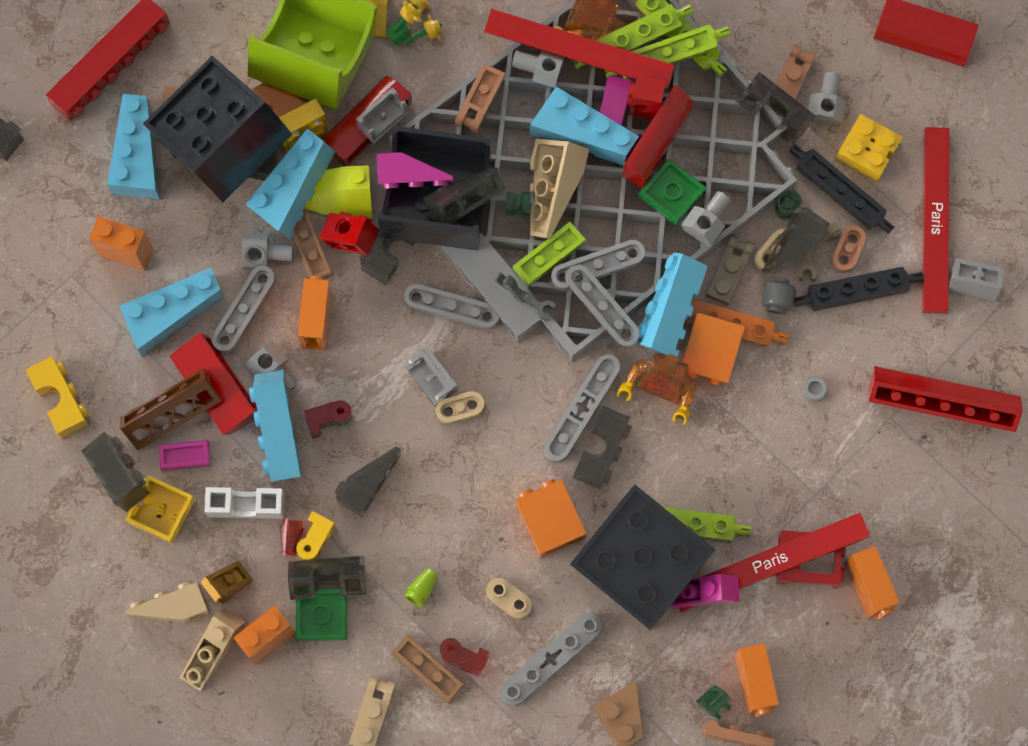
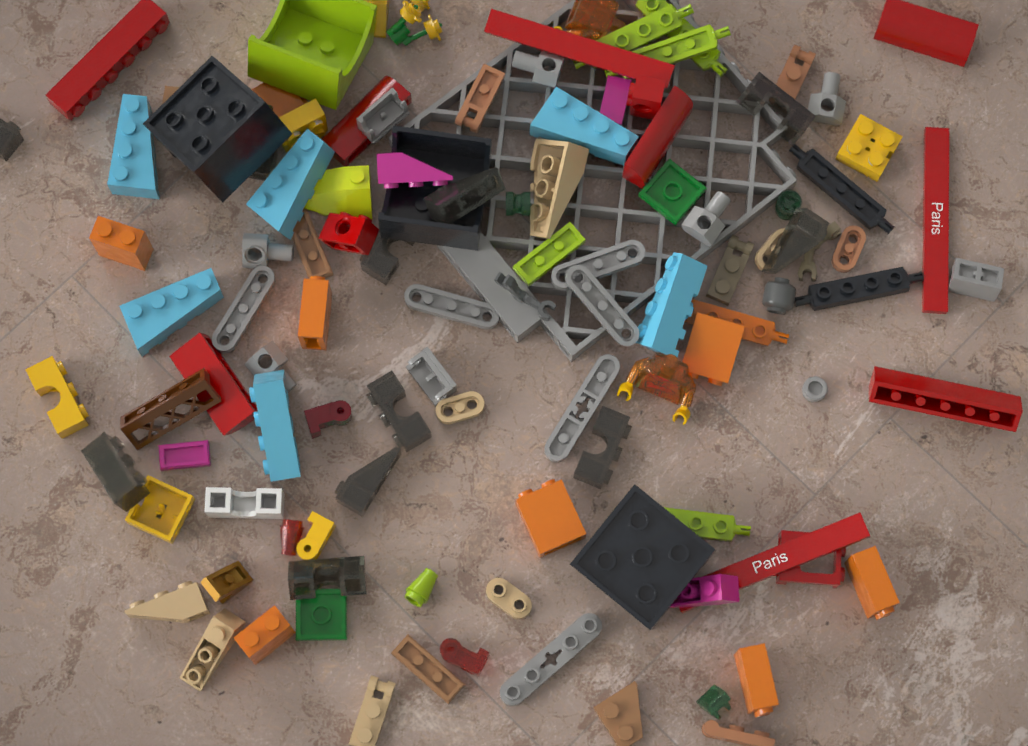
(409, 430): none -> clear smoke arch

